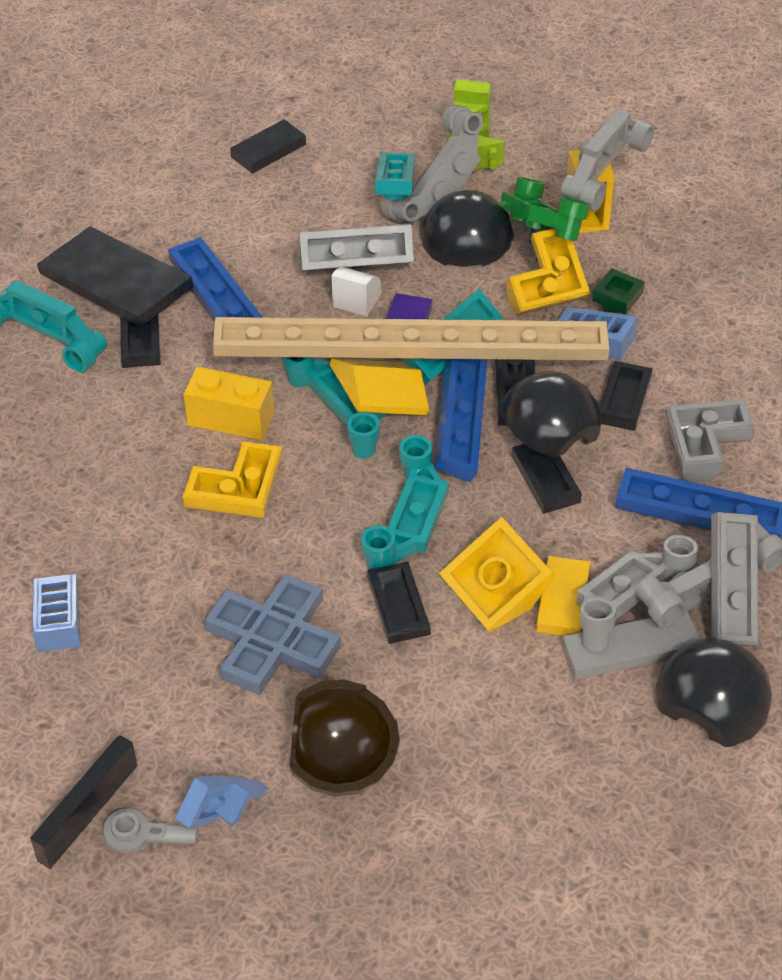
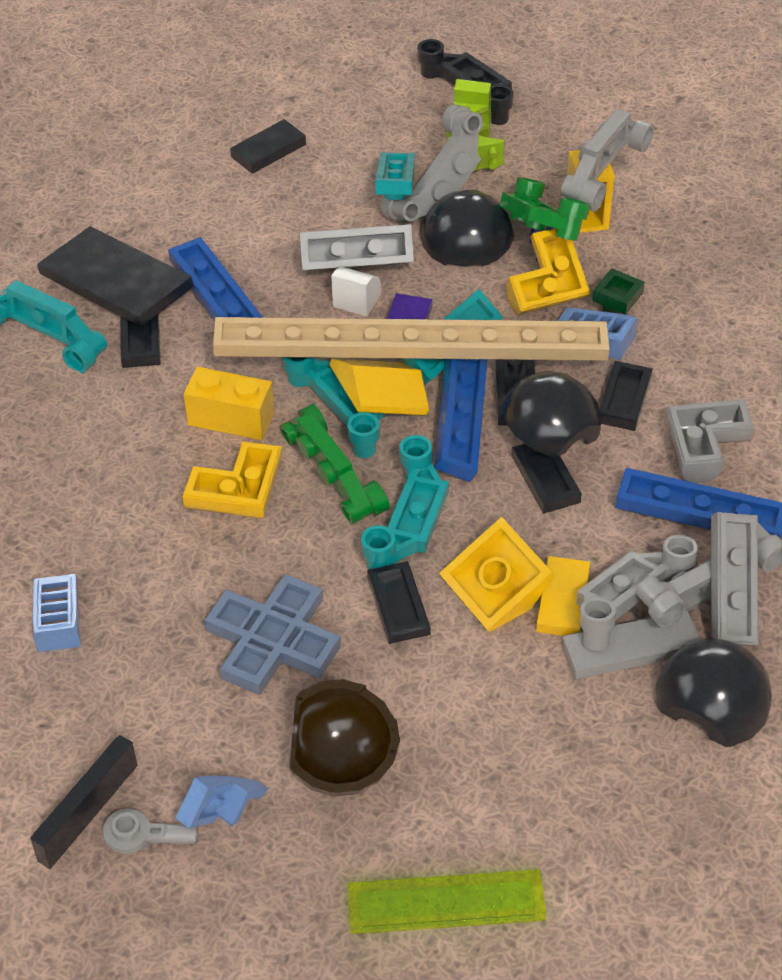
(314, 442): none -> green plate
(446, 901): none -> clear neon green tile
(466, 67): none -> black plate

